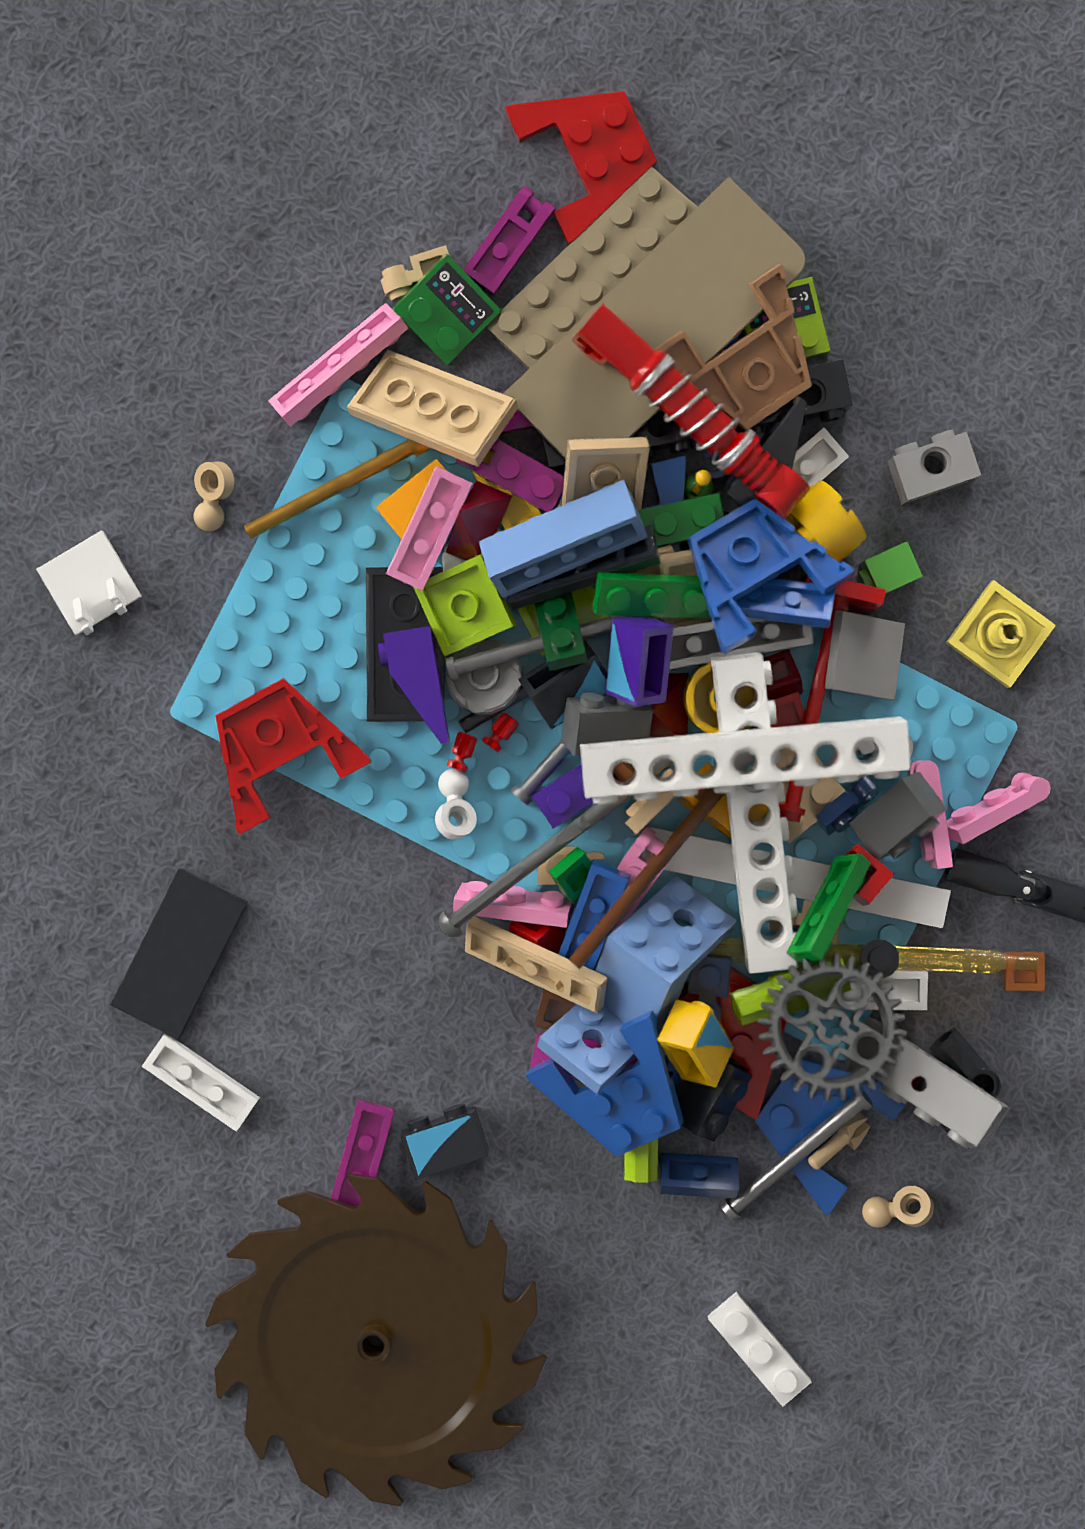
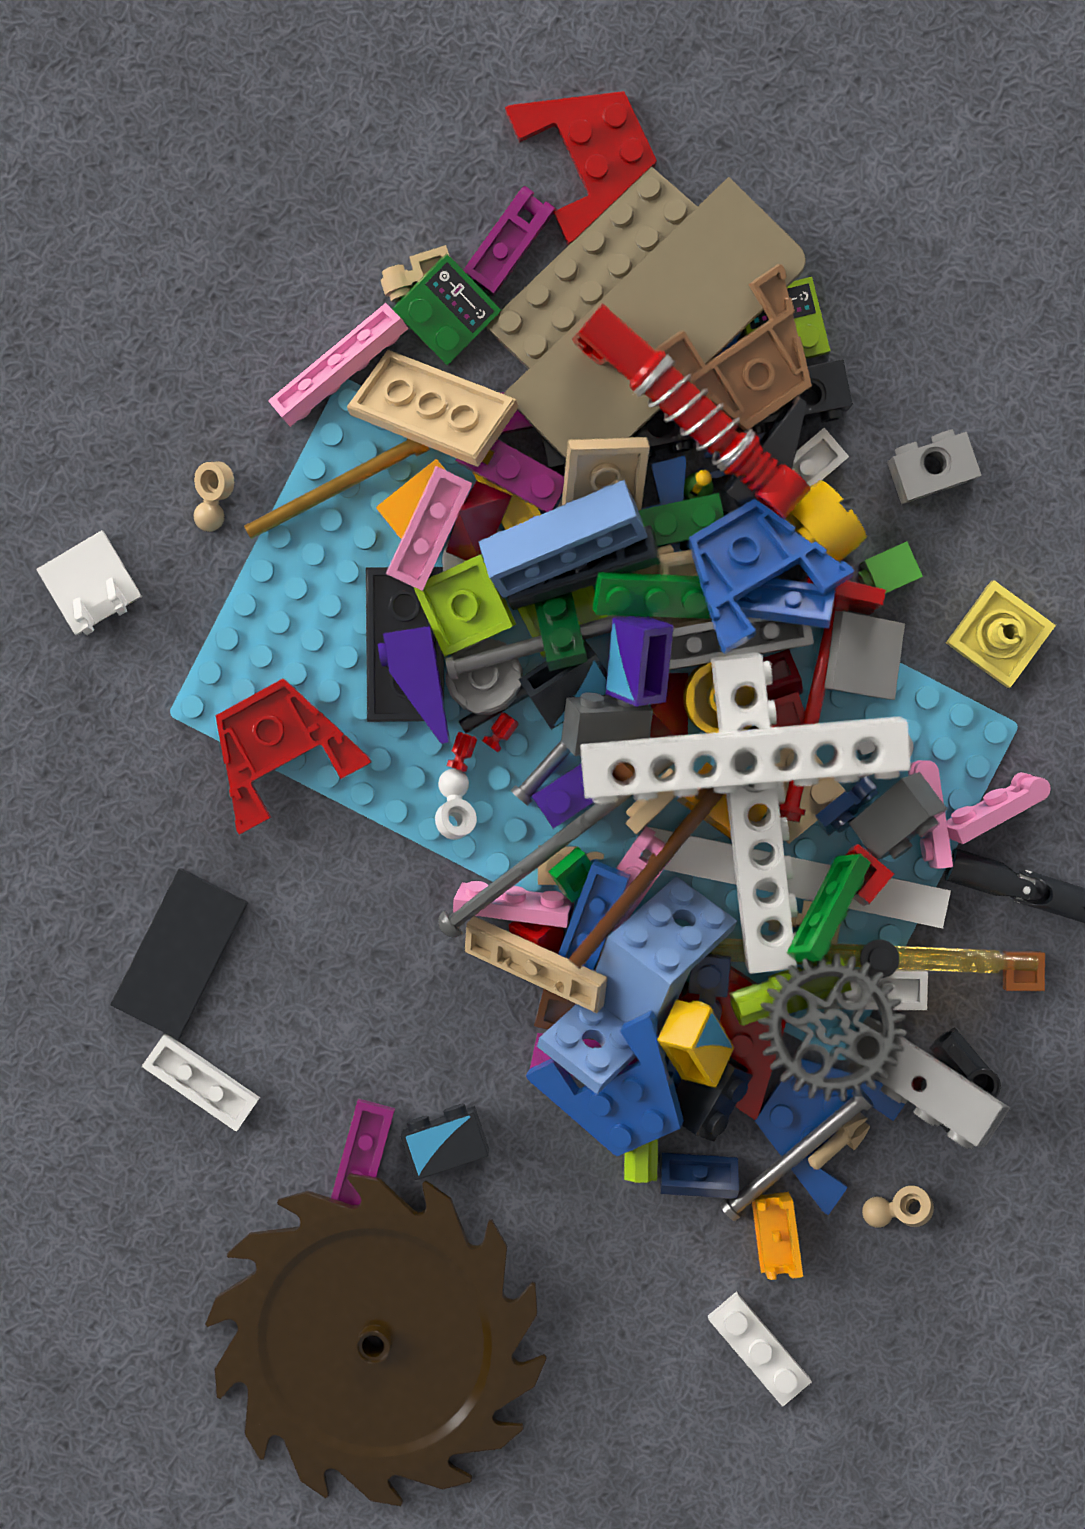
(777, 1235): none -> light orange hinge

